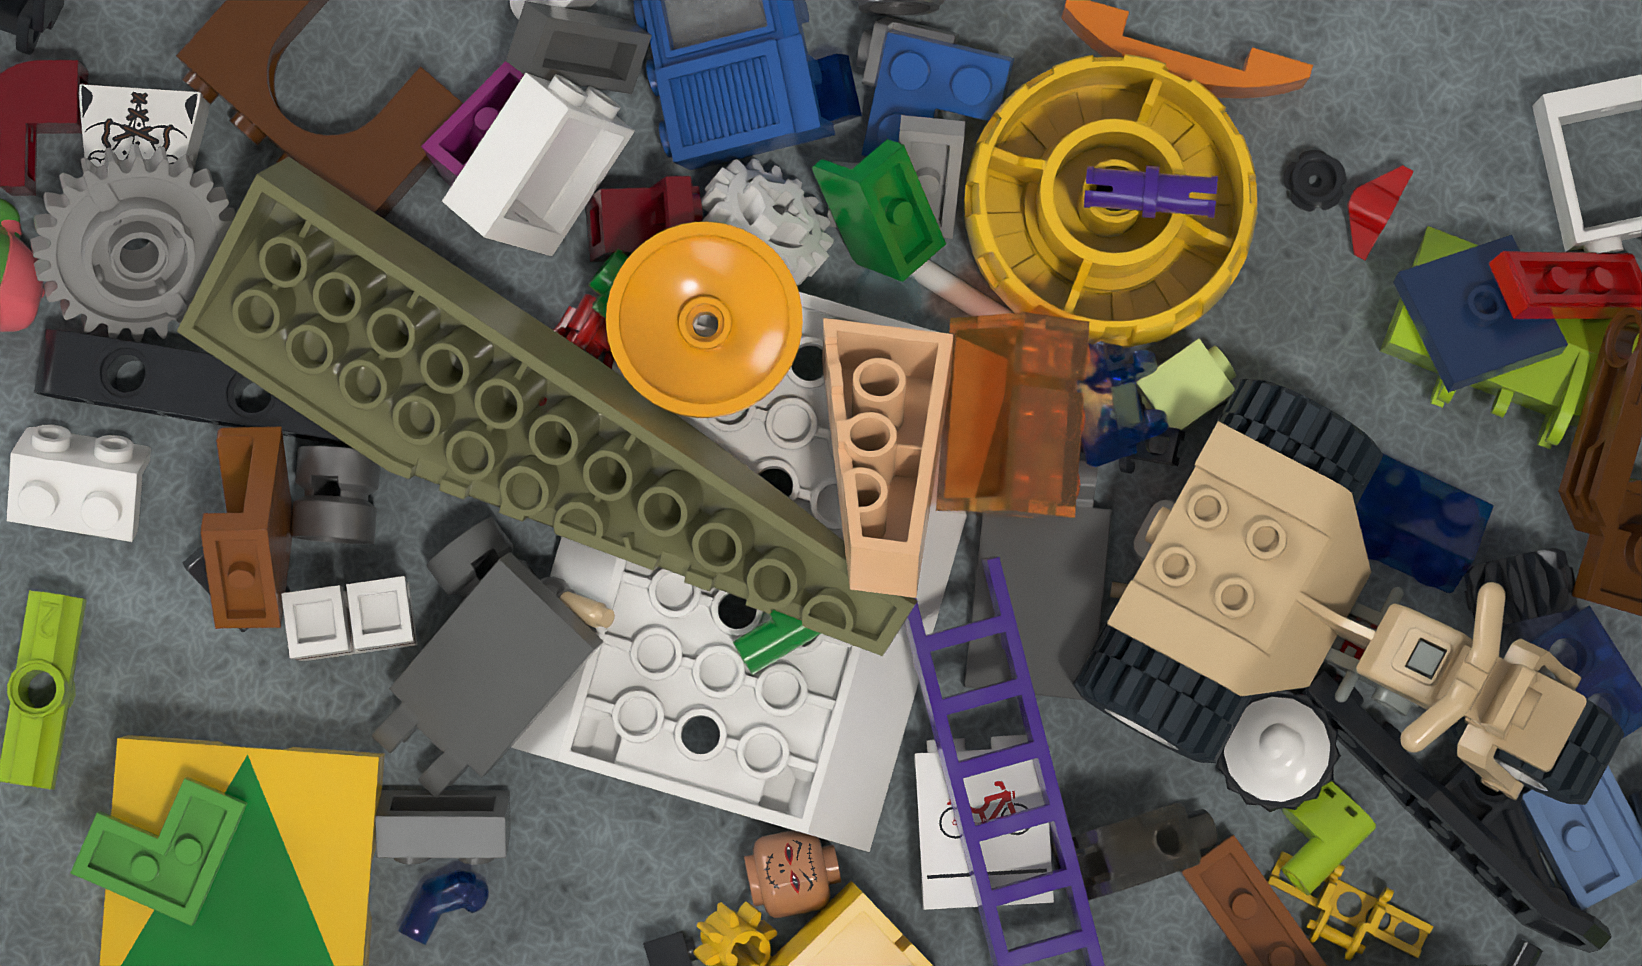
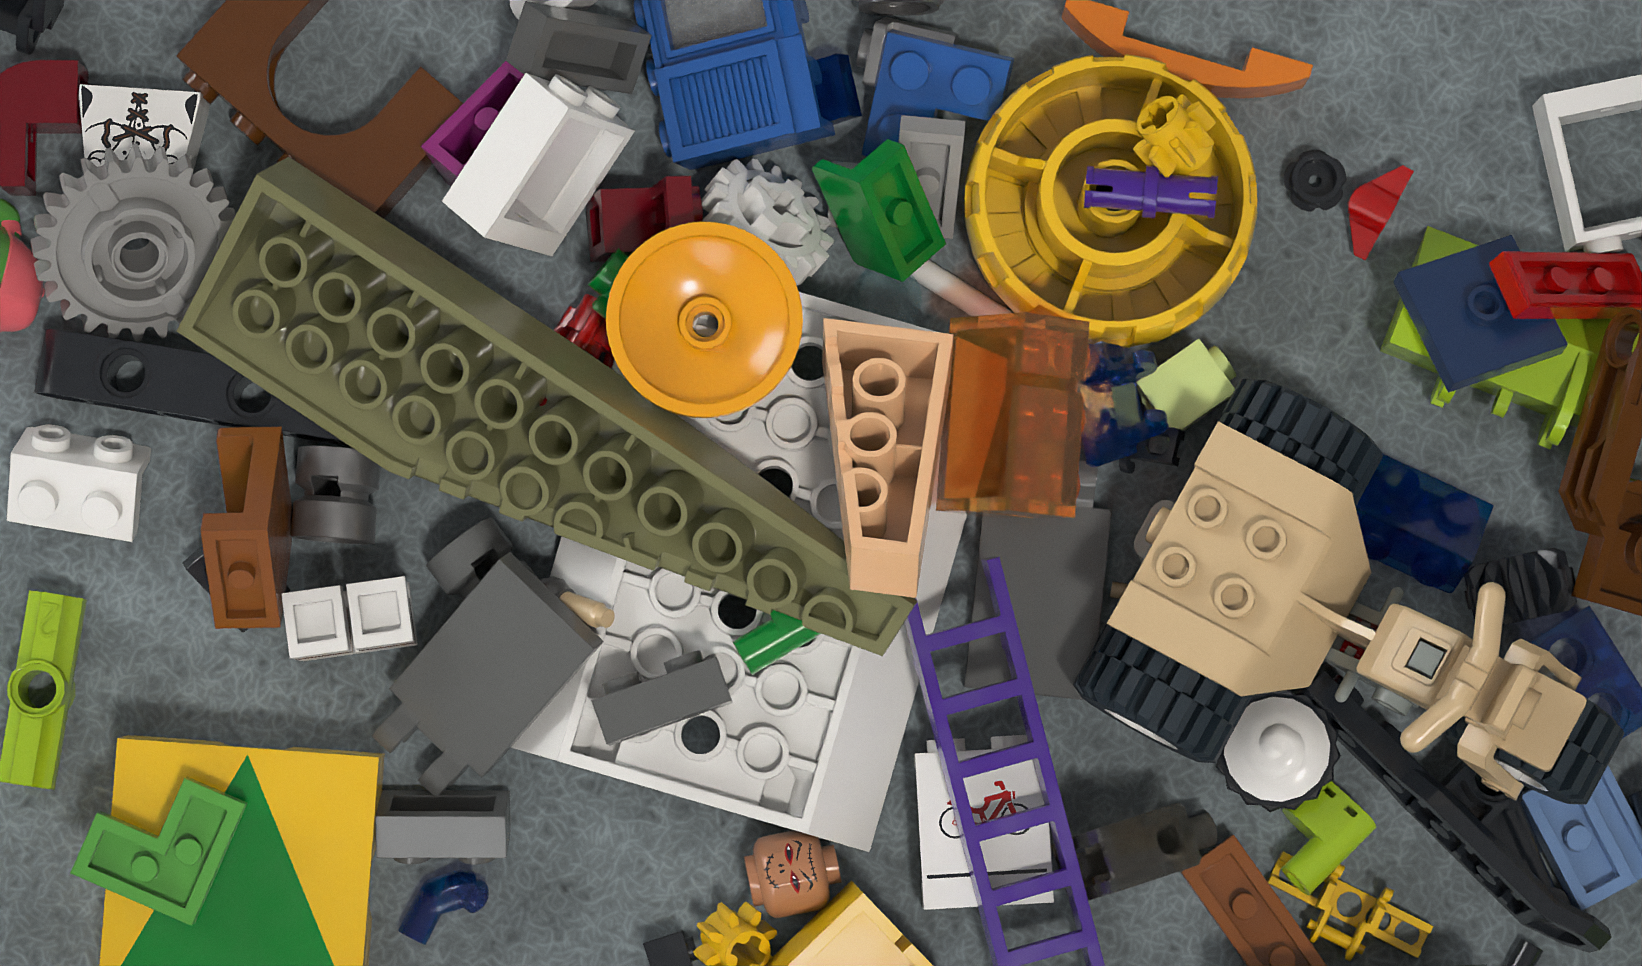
(642, 707): none -> dark grey piece
(1174, 135): none -> yellow gear

